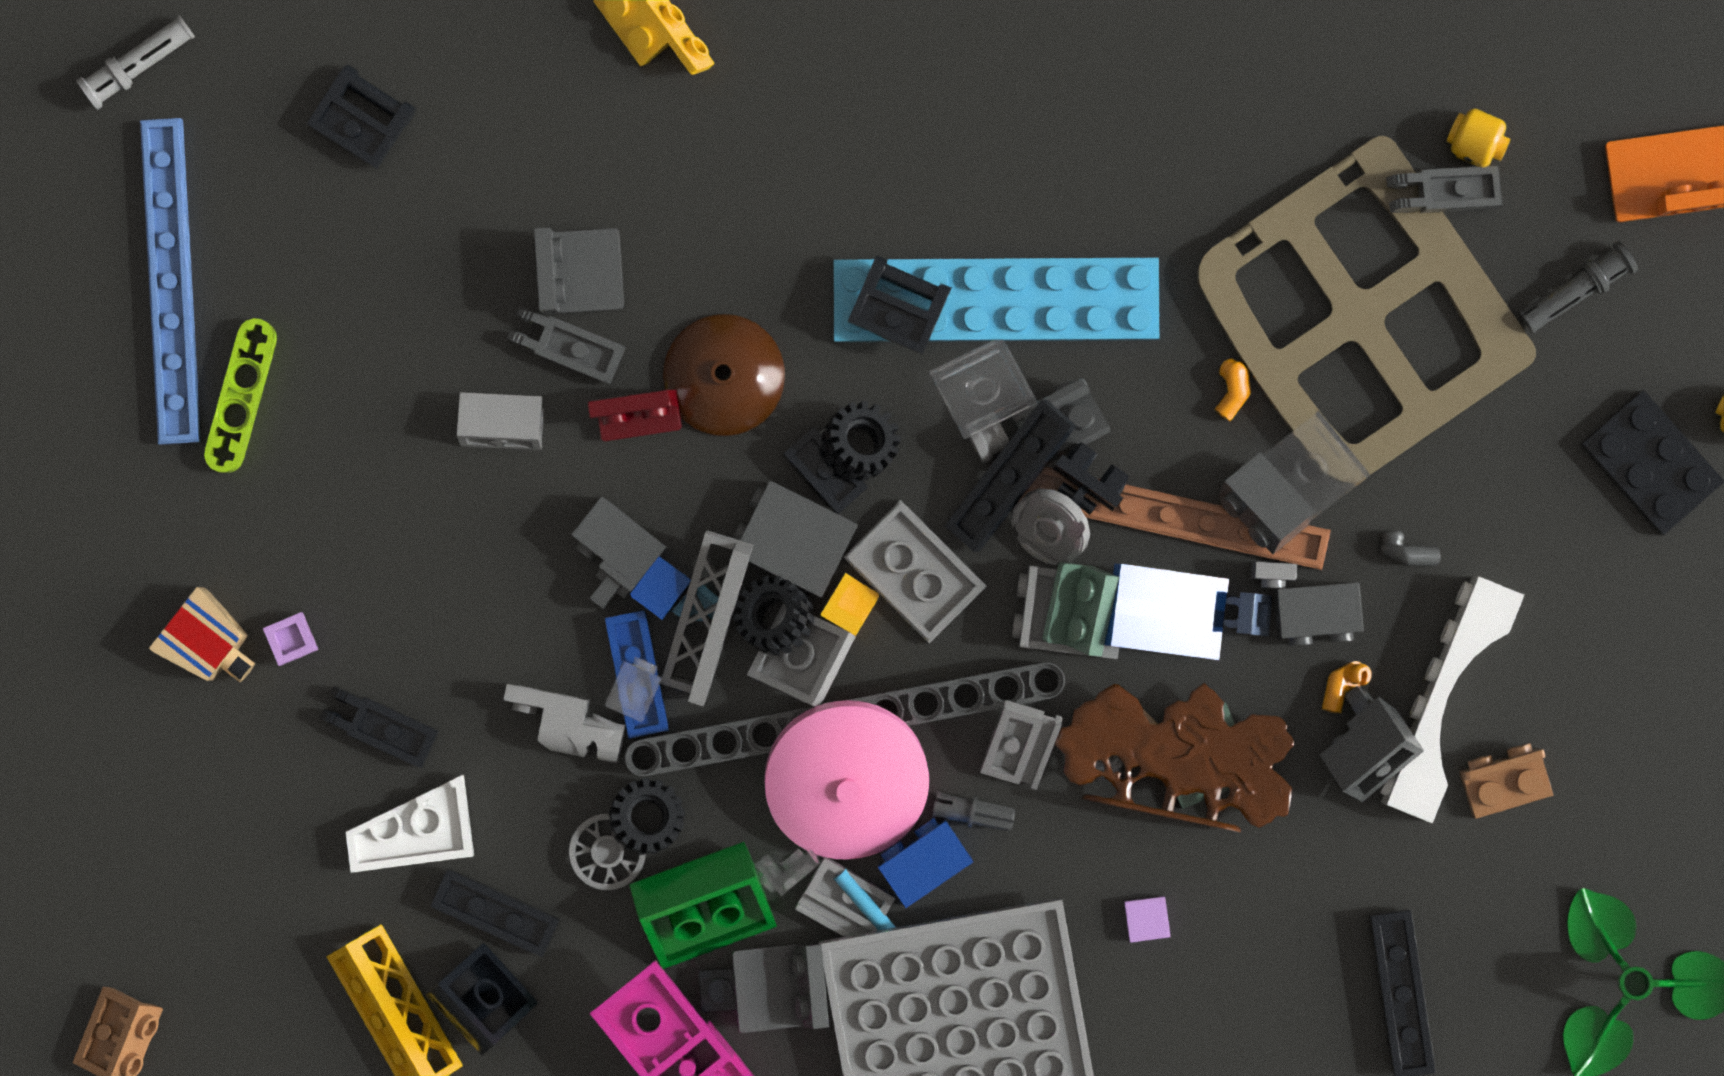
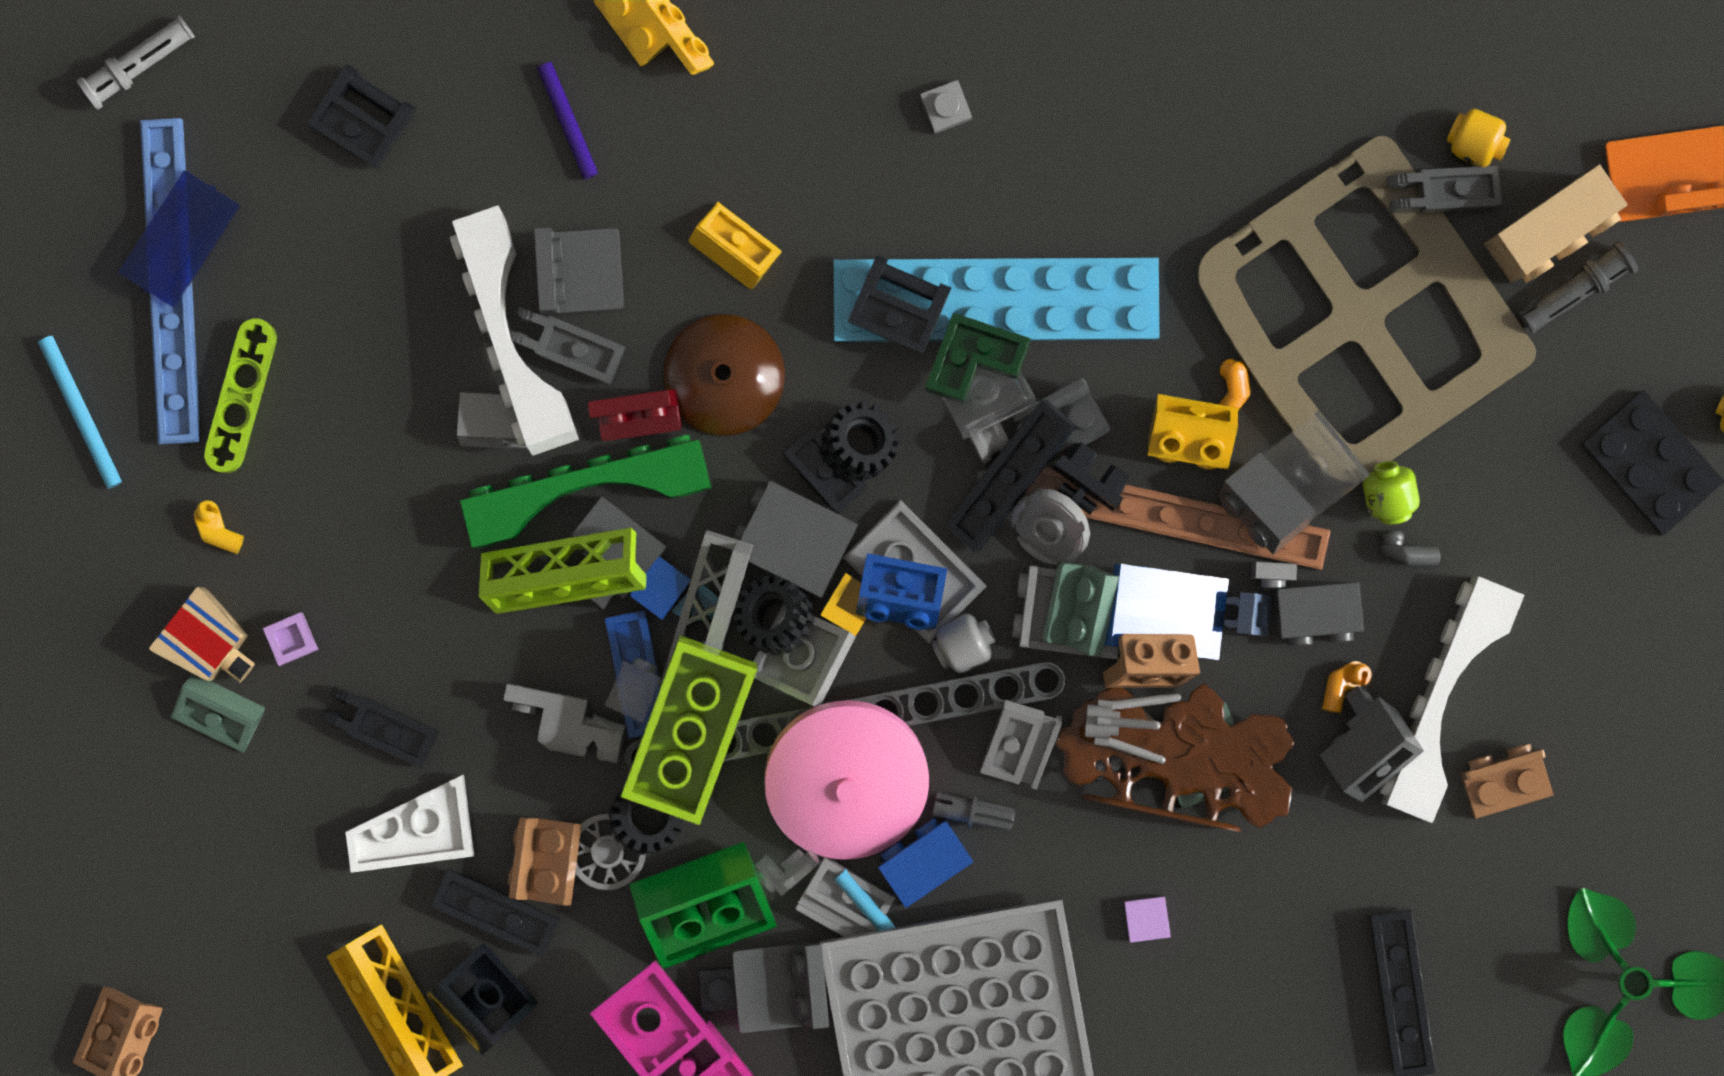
(79, 412): none -> medium azure bar
(179, 238): none -> clear blue piece
(212, 530): none -> yellow arm
(217, 712): none -> sand green slope
(489, 256): none -> white arch
(504, 513): none -> green arch
(544, 860): none -> medium nougat bracket
(561, 585): none -> lime fence
(567, 120): none -> dark purple bar
(689, 730): none -> lime brick
(734, 245): none -> yellow slope
(901, 592): none -> blue bracket
(946, 106): none -> light grey plate
(963, 643): none -> light grey head
(970, 346): none -> dark green plate
(1103, 722): none -> light grey plant
(1153, 661): none -> medium nougat bracket
(1192, 432): none -> yellow brick
(1391, 493): none -> lime head
(1557, 226): none -> tan brick

